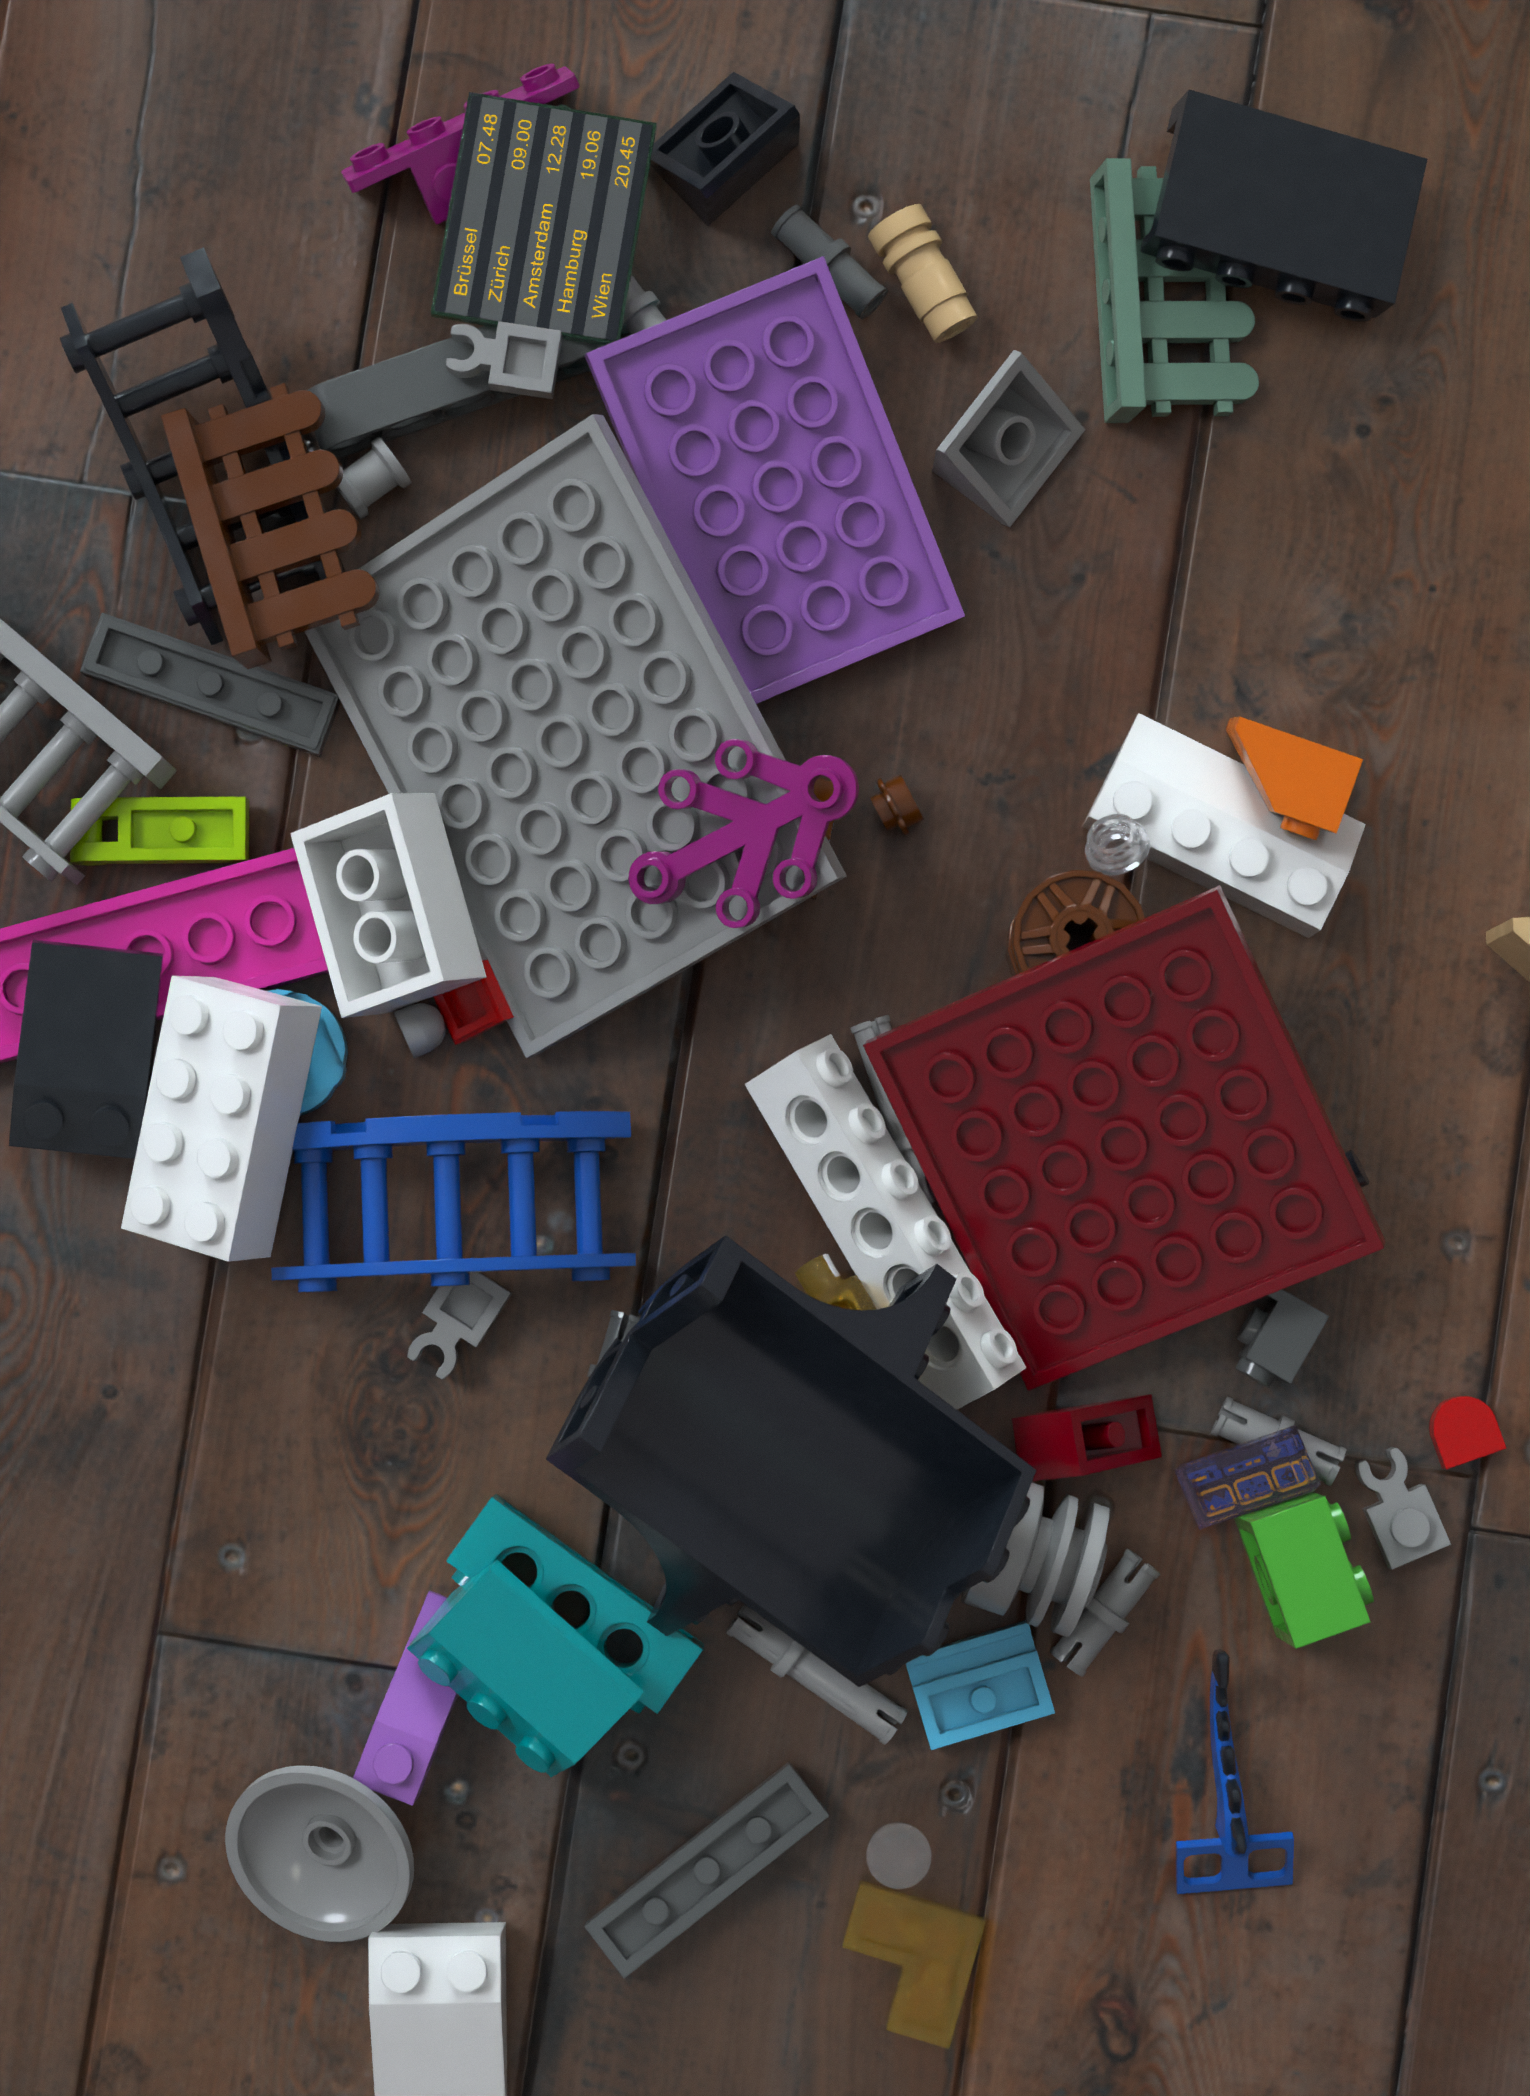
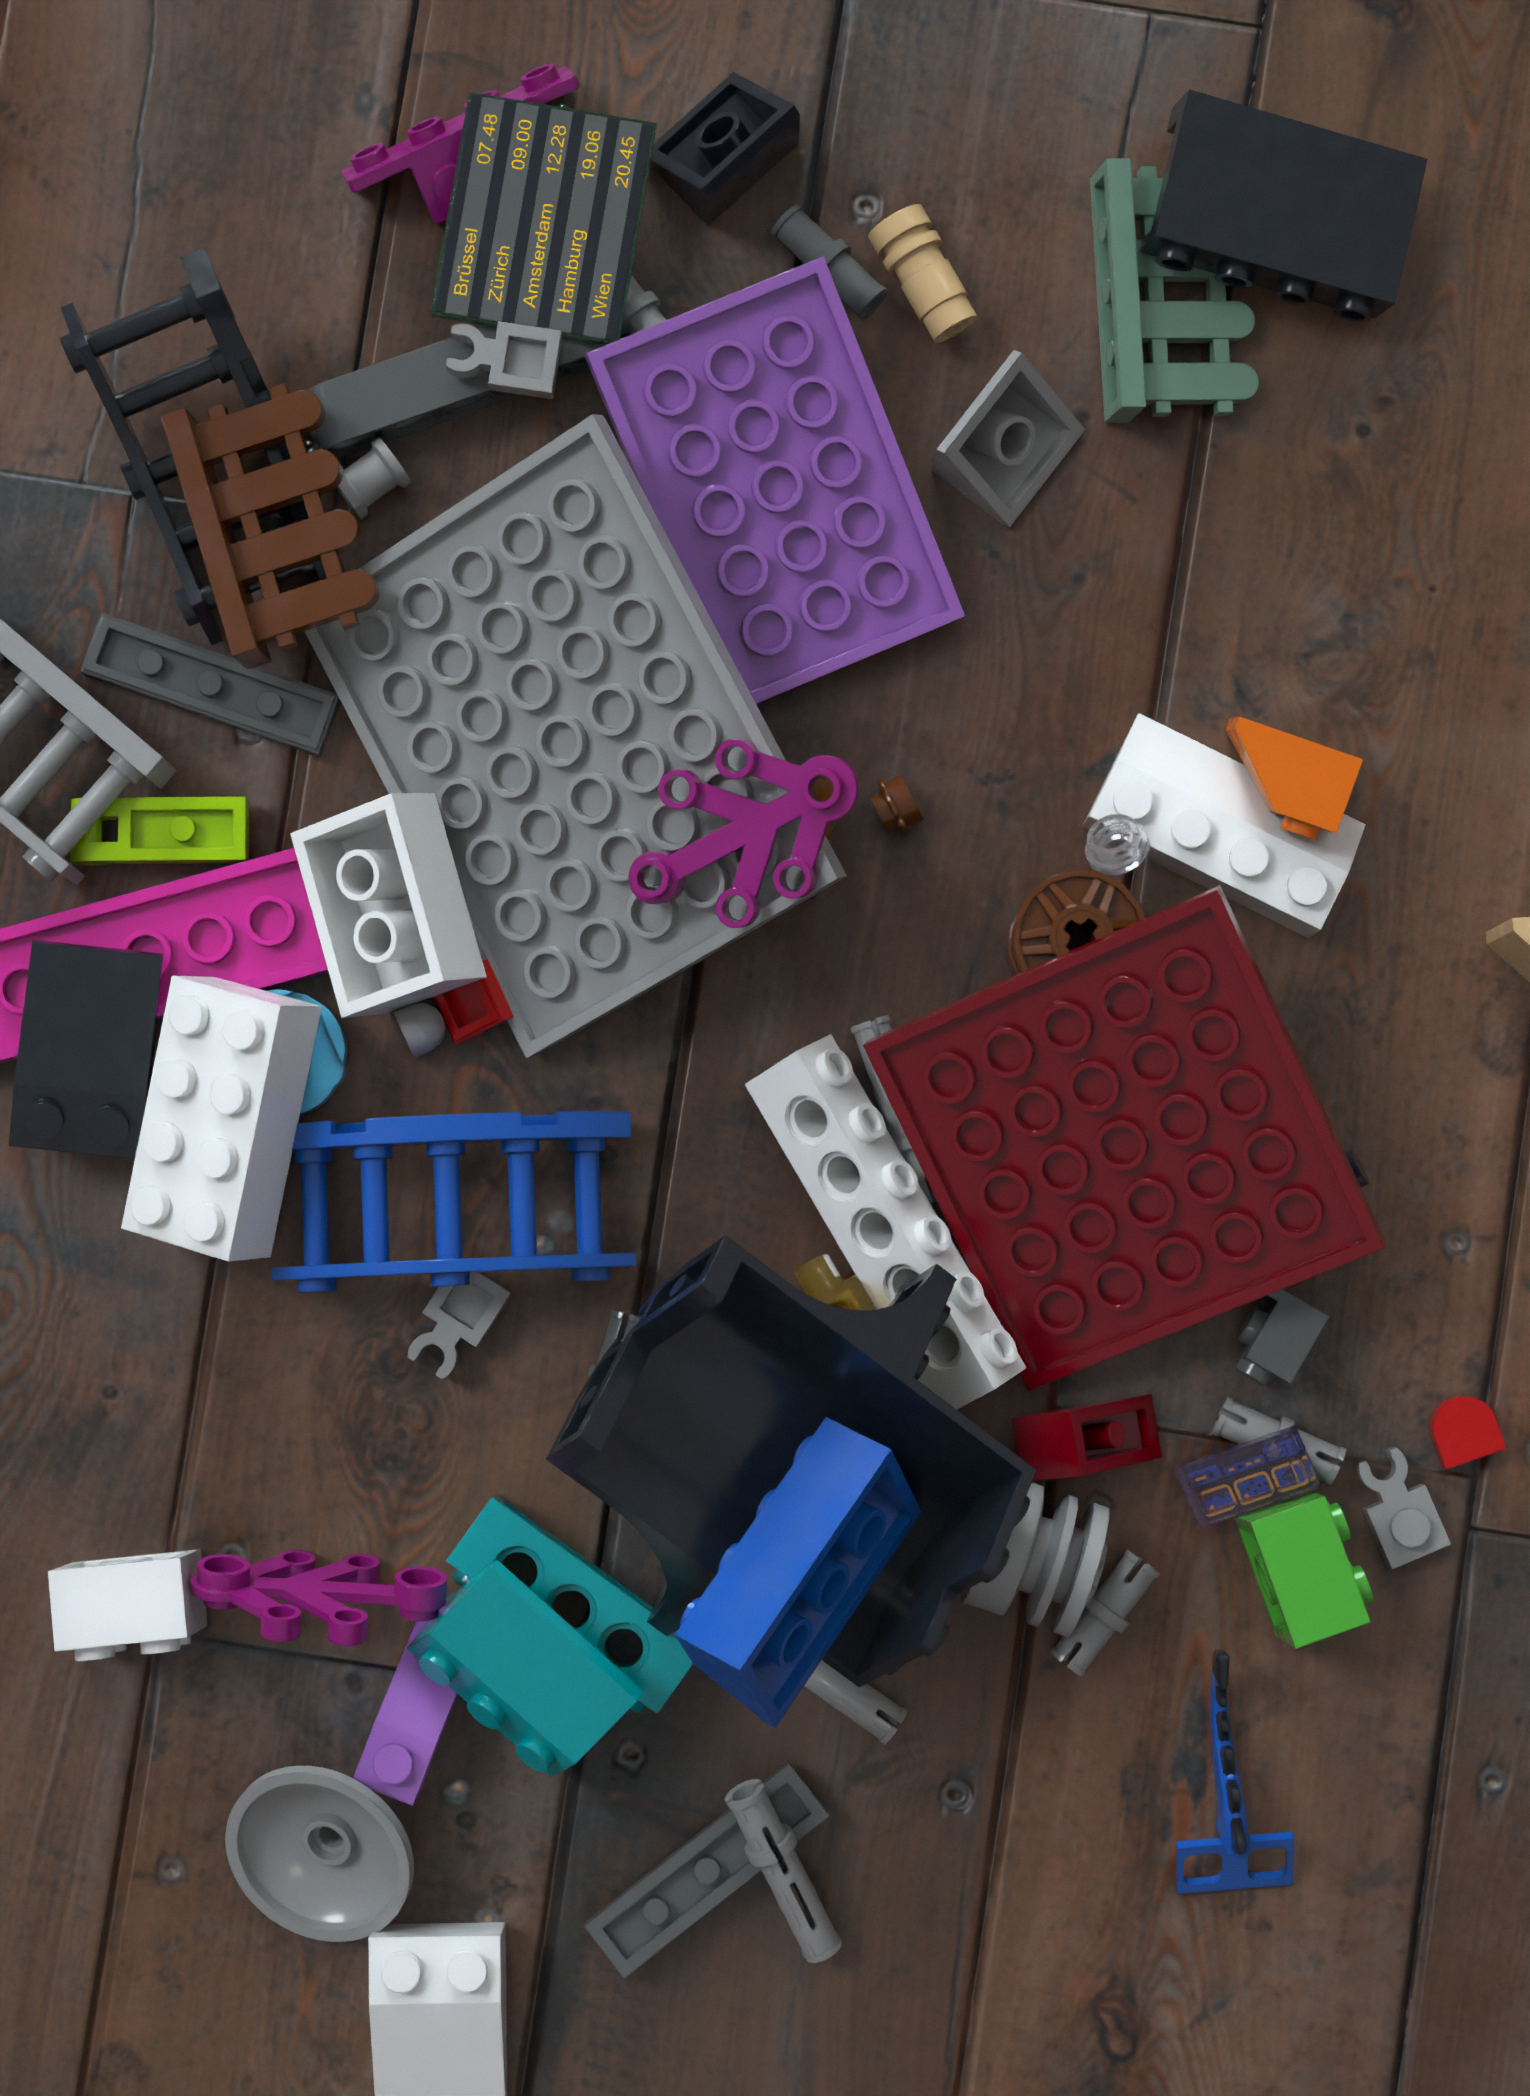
(124, 1602): none -> white brick
(231, 1582): none -> magenta plant
(754, 1813): none -> light grey pin
(799, 1570): none -> blue slope
(898, 1855): clear plate -> none
(935, 1955): clear yellow plate -> none
(980, 1685): medium azure plate -> none

